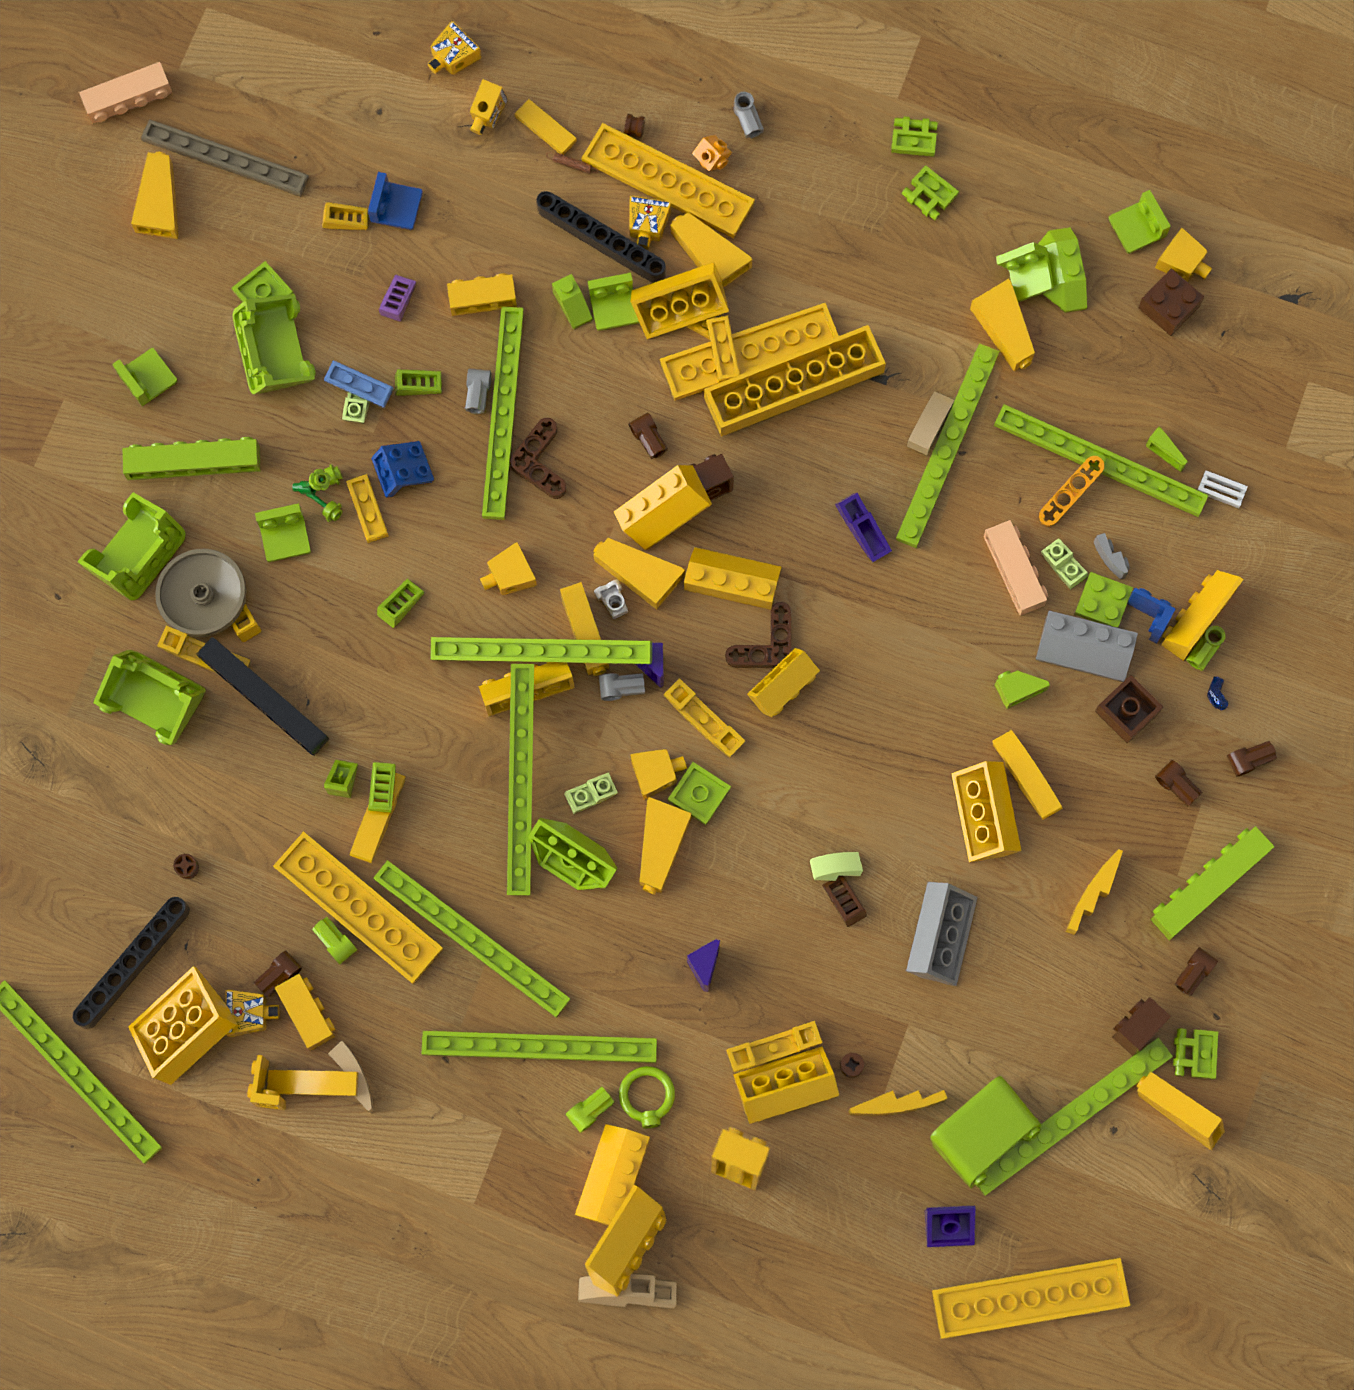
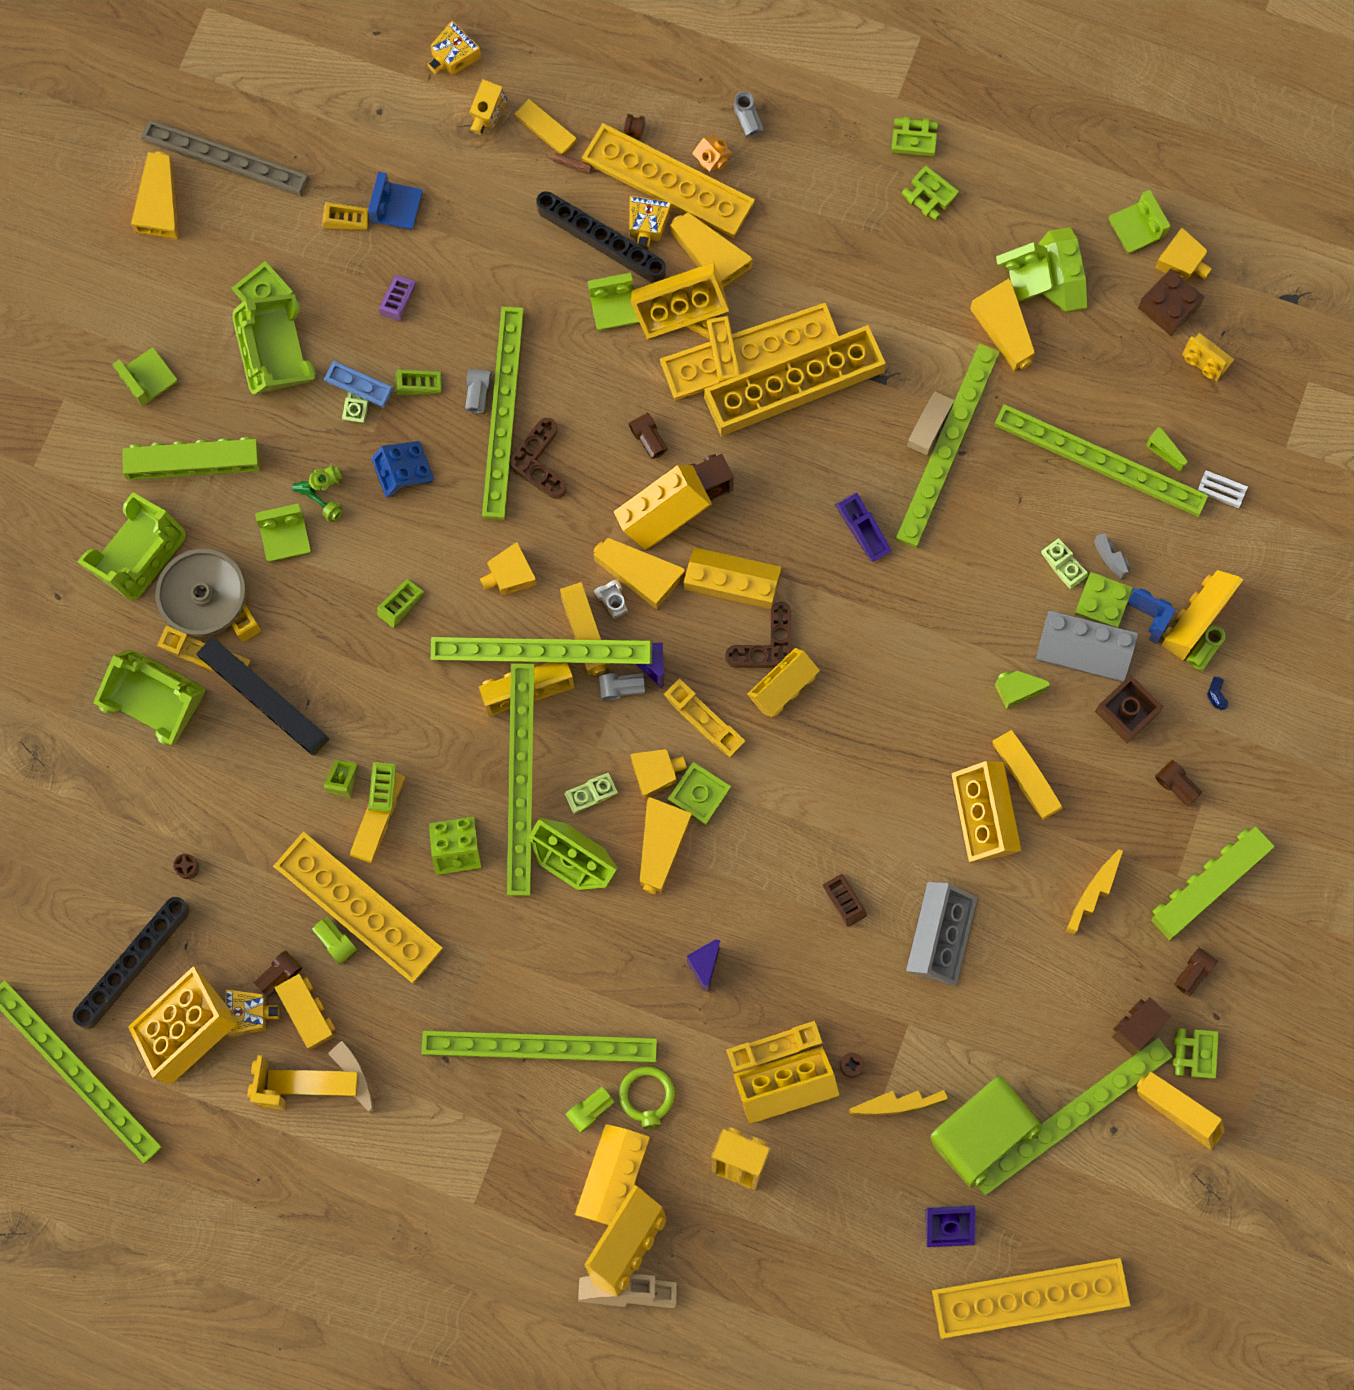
(125, 93): light nougat brick -> none
(367, 508): yellow tile -> none
(454, 845): none -> lime bracket
(472, 939): lime plate -> none
(481, 294): yellow brick -> none
(571, 301): lime slope -> none
(830, 866): yellowish green slope -> none
(1015, 567): light nougat brick -> none
(1071, 491): light orange beam -> none
(1207, 357): none -> yellow bracket
(1248, 759): reddish brown piece -> none

